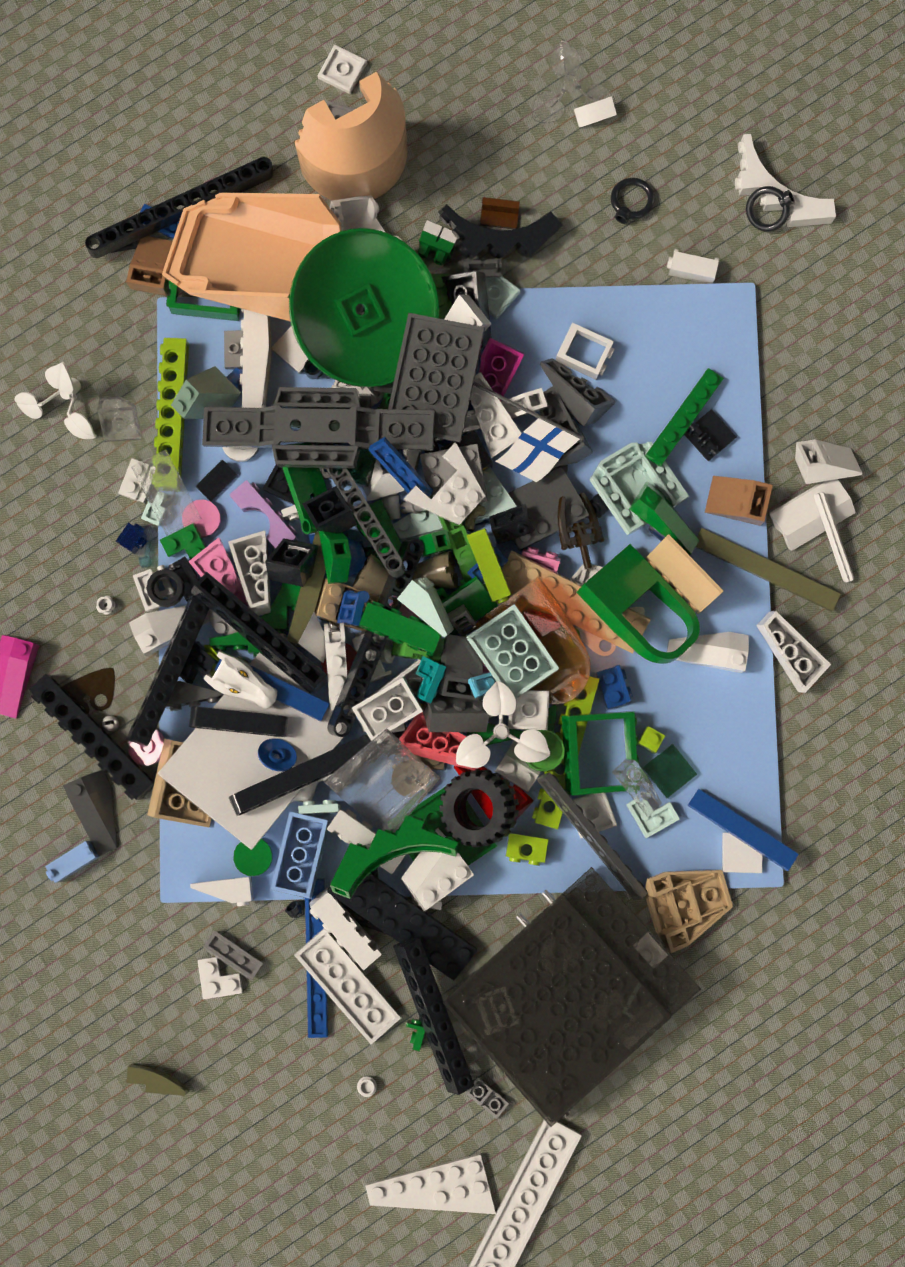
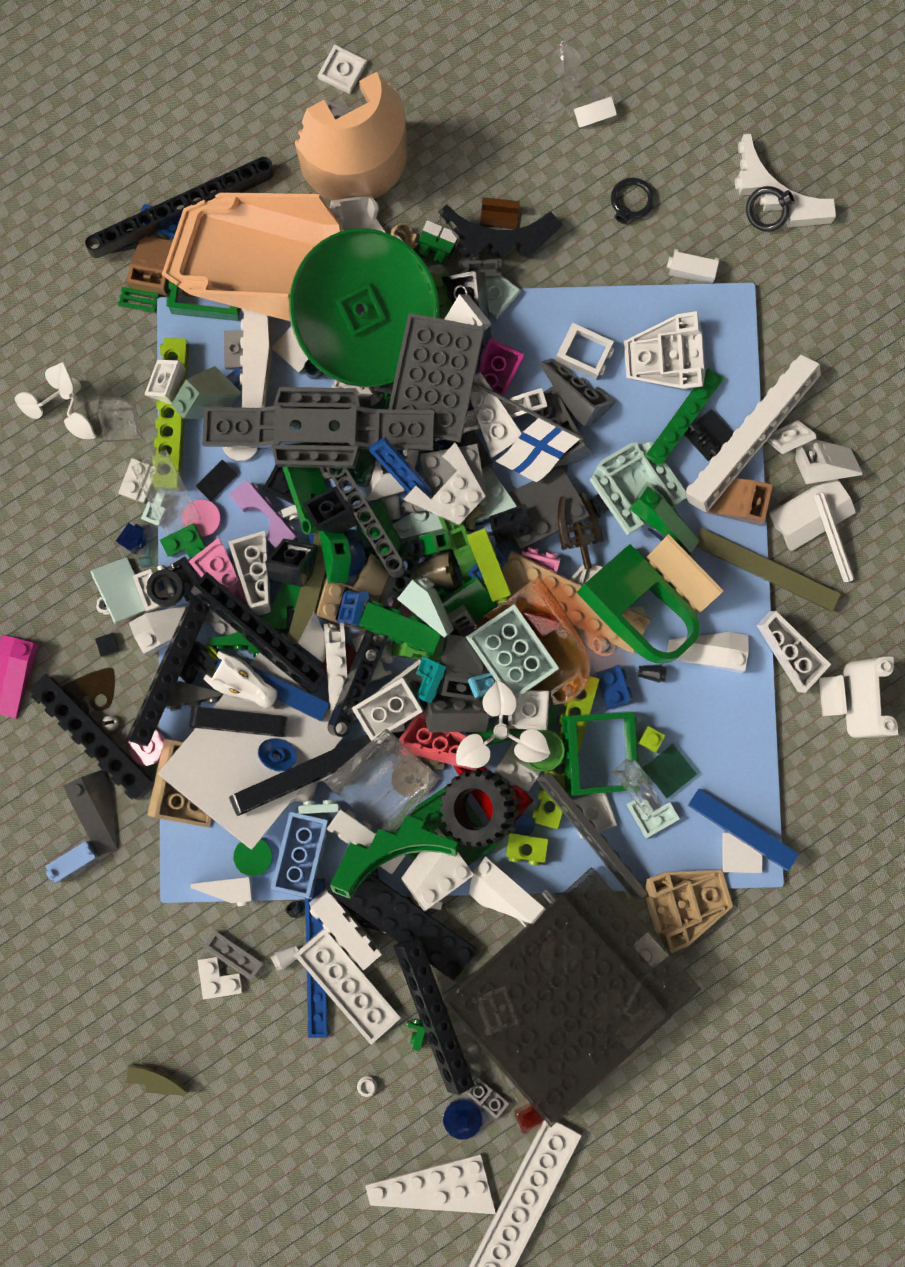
(107, 644): none -> black tile
(118, 589): none -> light aqua tile
(123, 296): none -> green tile
(165, 380): none -> white slope
(284, 958): none -> white cone
(406, 234): none -> tan hair
(462, 1119): none -> clear blue tile
(499, 892): none -> white wedge
(524, 825): none -> blue tile
(527, 1117): none -> clear red slope
(600, 644): none -> hinge
(653, 672): none -> black cone
(668, 353): none -> white wedge
(753, 433): none -> white brick
(791, 437): none -> white plate
(833, 696): none -> white panel
(863, 698): none -> white windscreen

